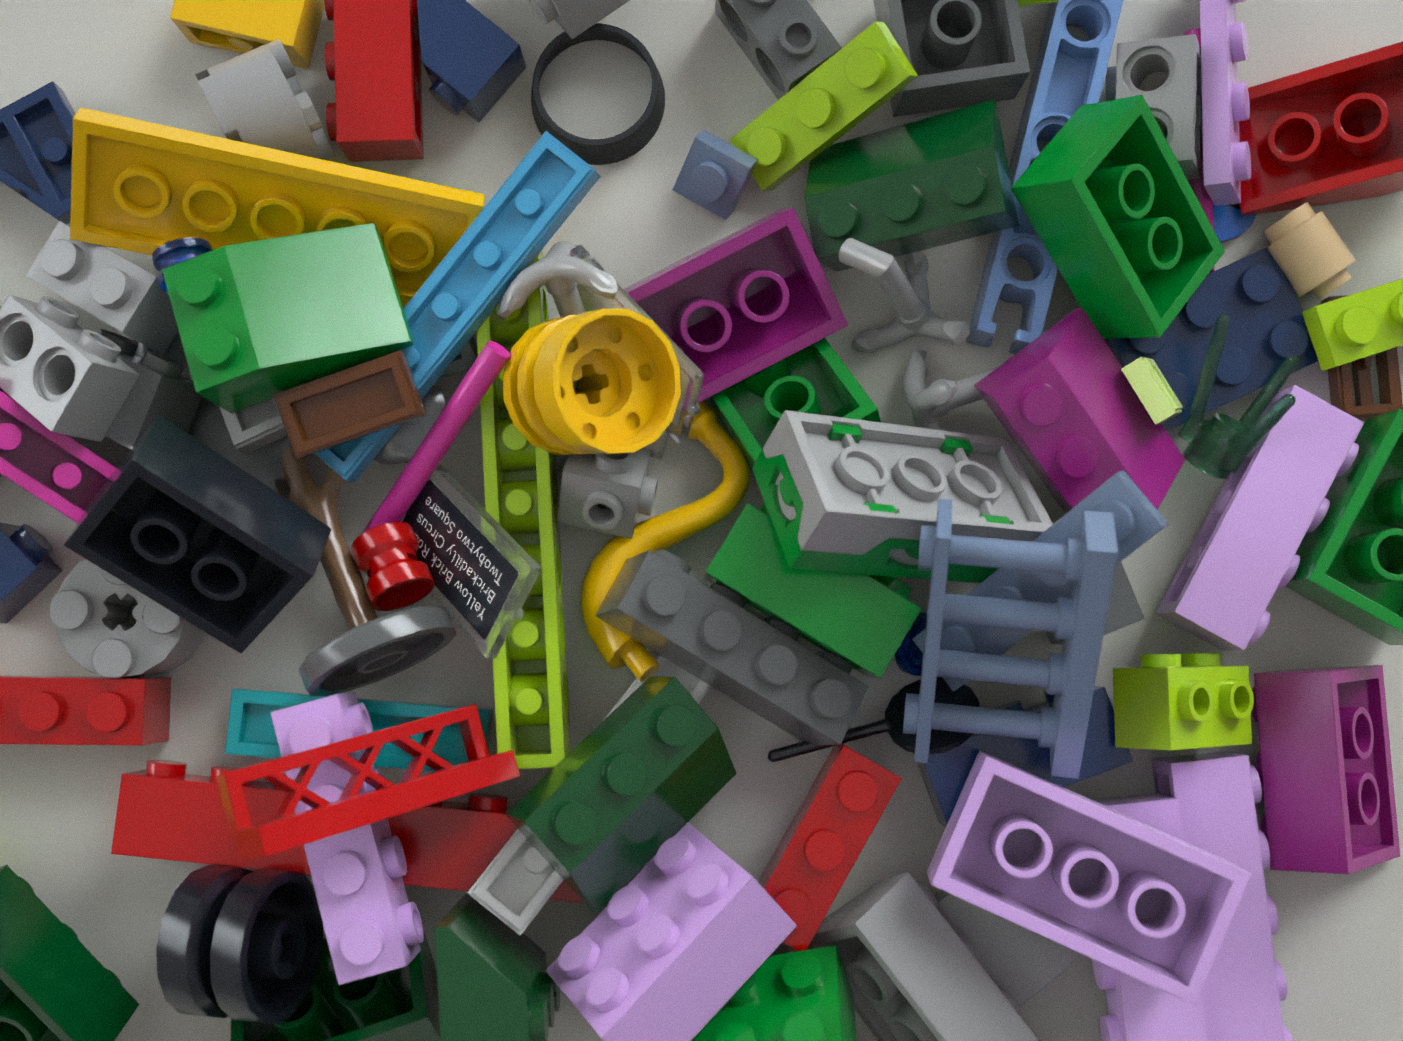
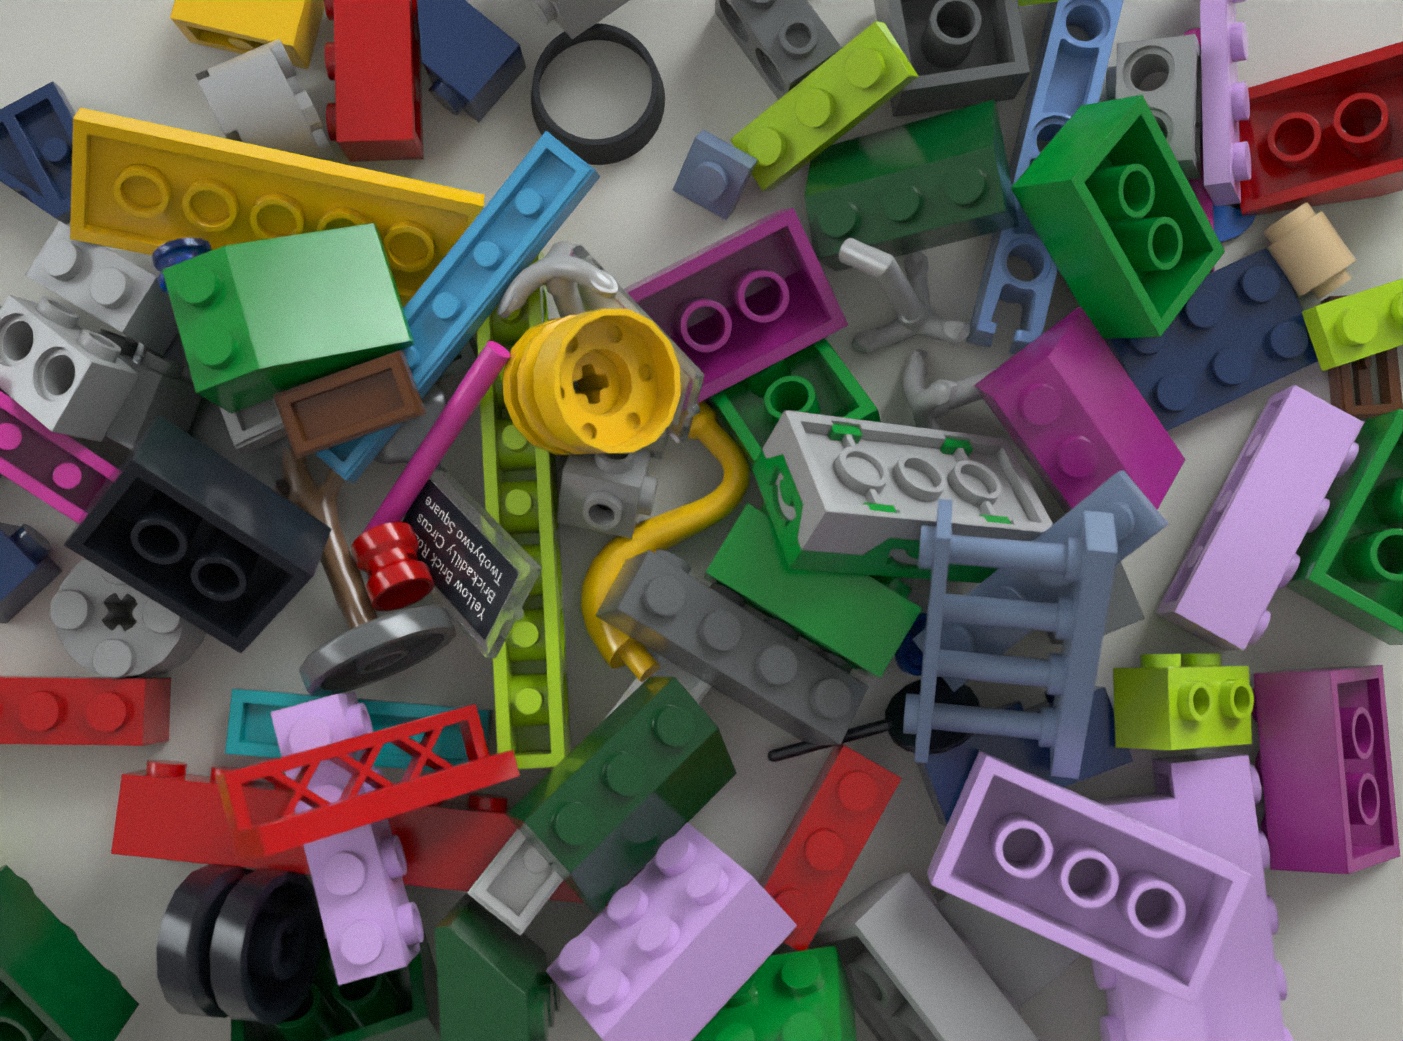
(1152, 389): yellowish green tile -> none
(1223, 442): clear green plant -> none

